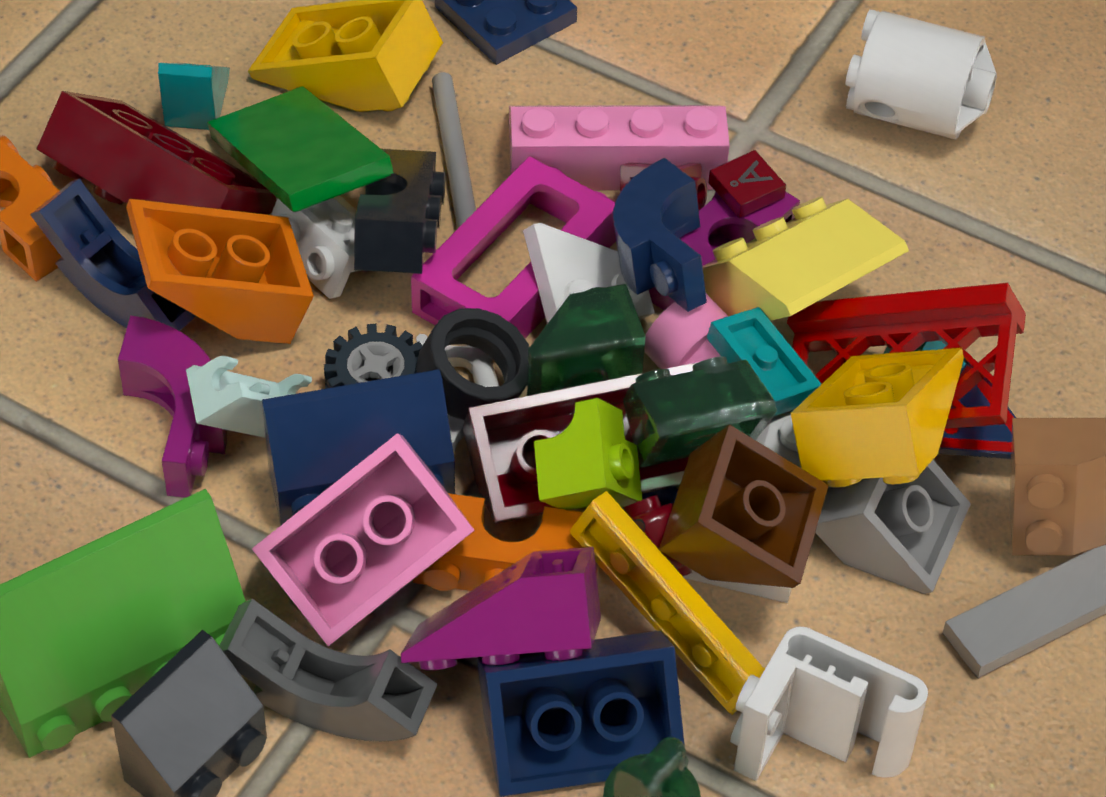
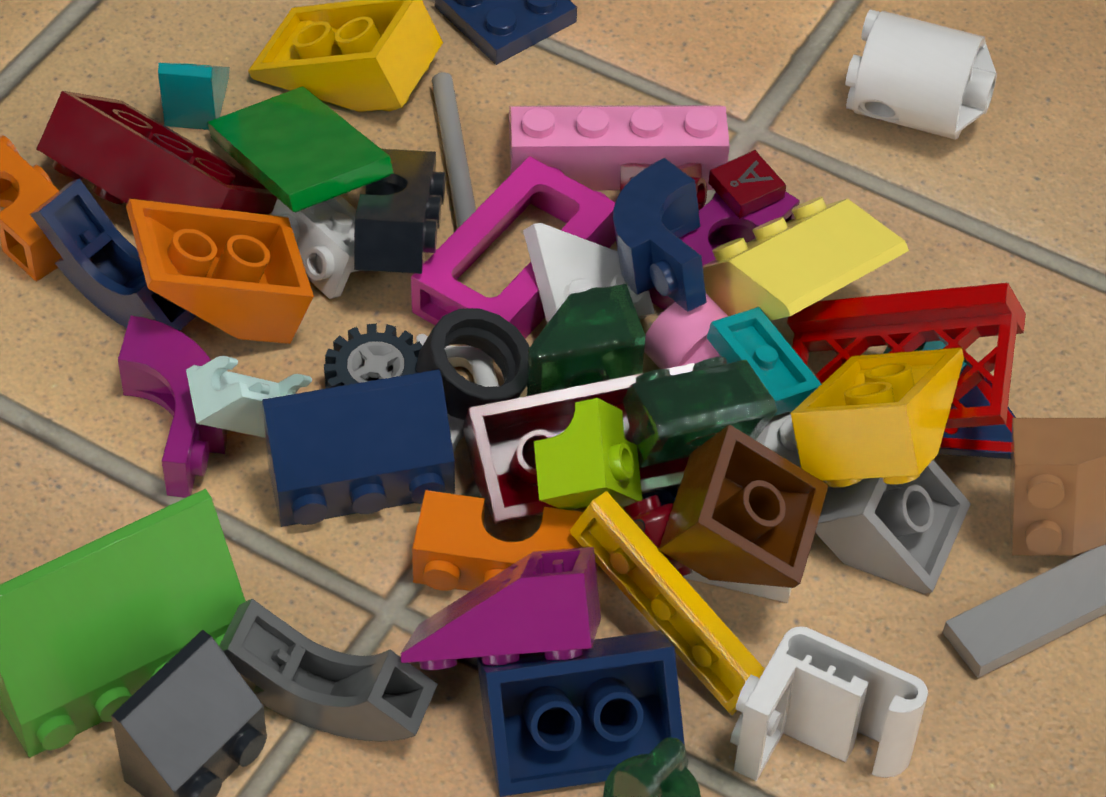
(363, 539): bright pink slope -> none

